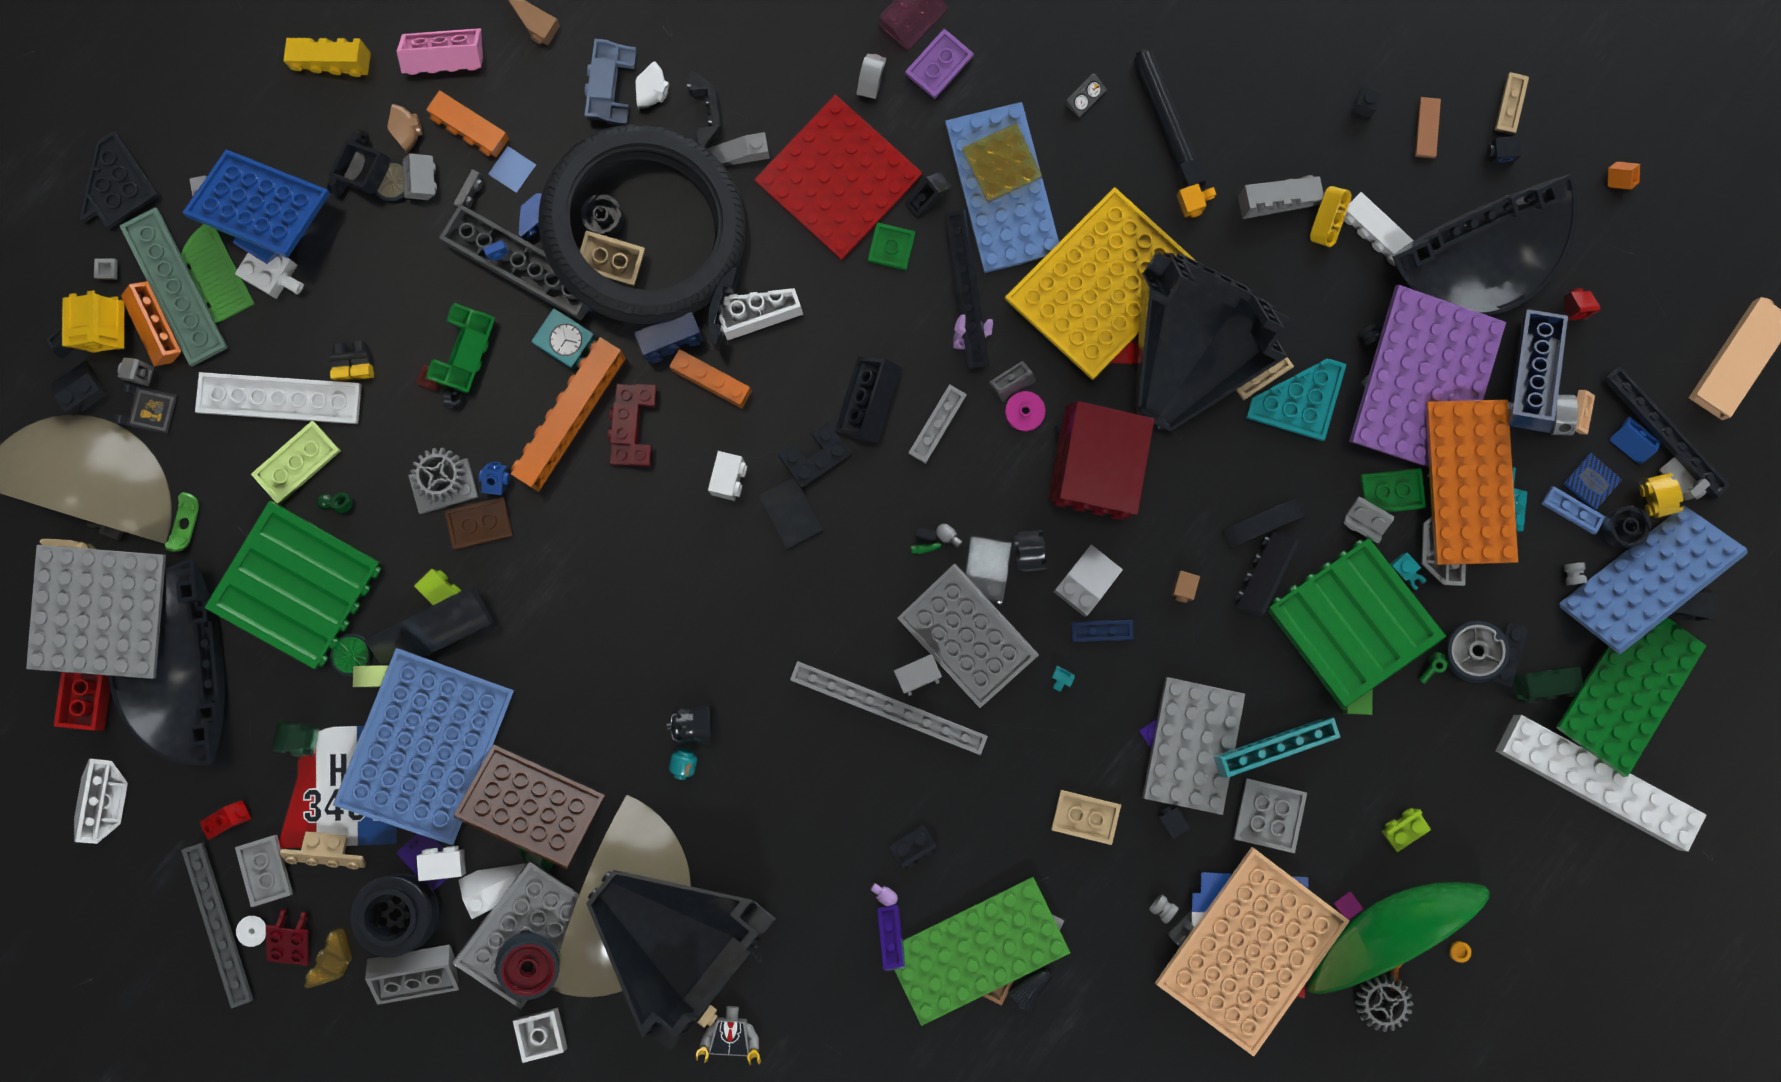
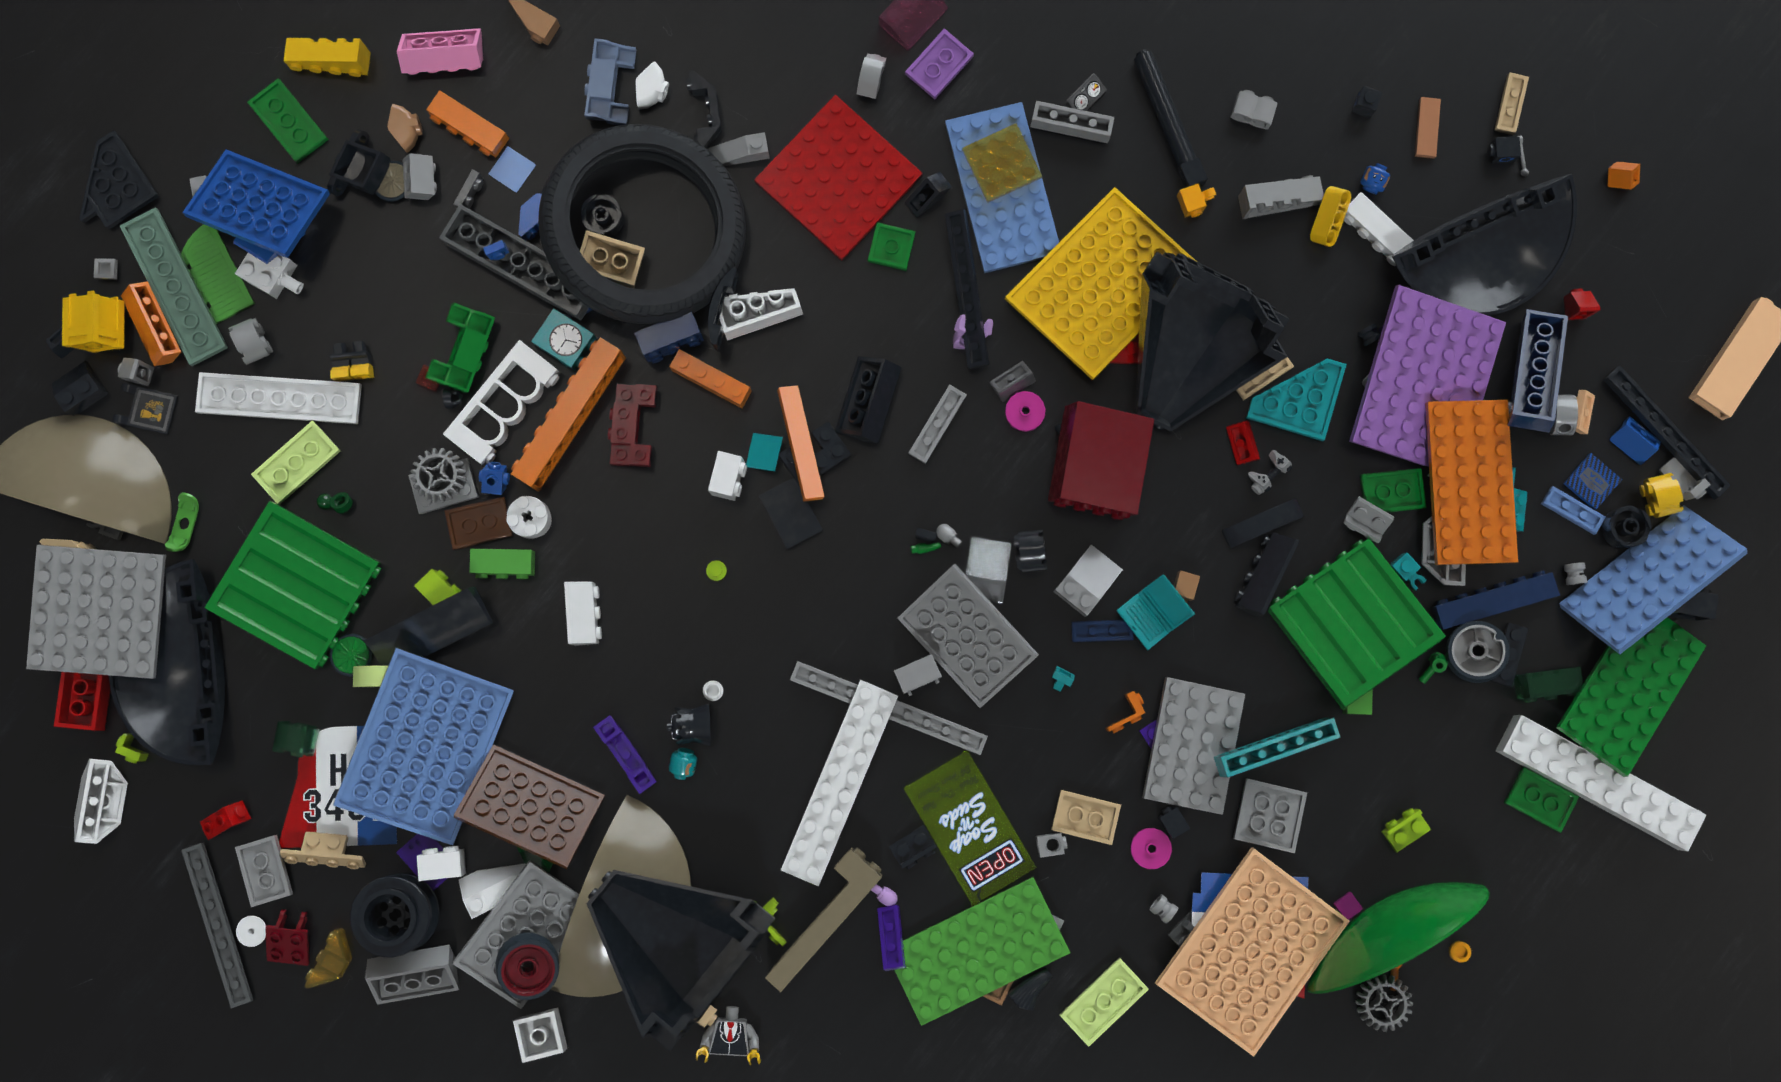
(131, 754): none -> lime bracket
(249, 340): none -> light grey brick
(287, 120): none -> green tile
(502, 563): none -> bright green brick
(529, 506): none -> white brick
(531, 362): none -> white fence
(582, 613): none -> white slope
(625, 754): none -> dark purple slope
(713, 690): none -> white plate
(716, 570): none -> lime plate
(764, 452): none -> teal sticker
(771, 908): none -> lime bracket
(800, 443): none -> orange tile
(839, 782): none -> white plate
(861, 879): none -> dark tan brick
(970, 828): none -> clear neon green piece
(1042, 840): none -> light grey brick
(1072, 122): none -> light grey brick
(1104, 1002): none -> yellowish green plate
(1135, 702): none -> orange bracket
(1143, 840): none -> dark pink plate
(1155, 611): none -> teal piece
(1243, 442): none -> red slope
(1254, 109): none -> light grey brick
(1262, 482): none -> light grey piece
(1375, 179): none -> blue head
(1494, 601): none -> dark blue brick
(1524, 172): none -> light grey hinge
(1541, 799): none -> green tile

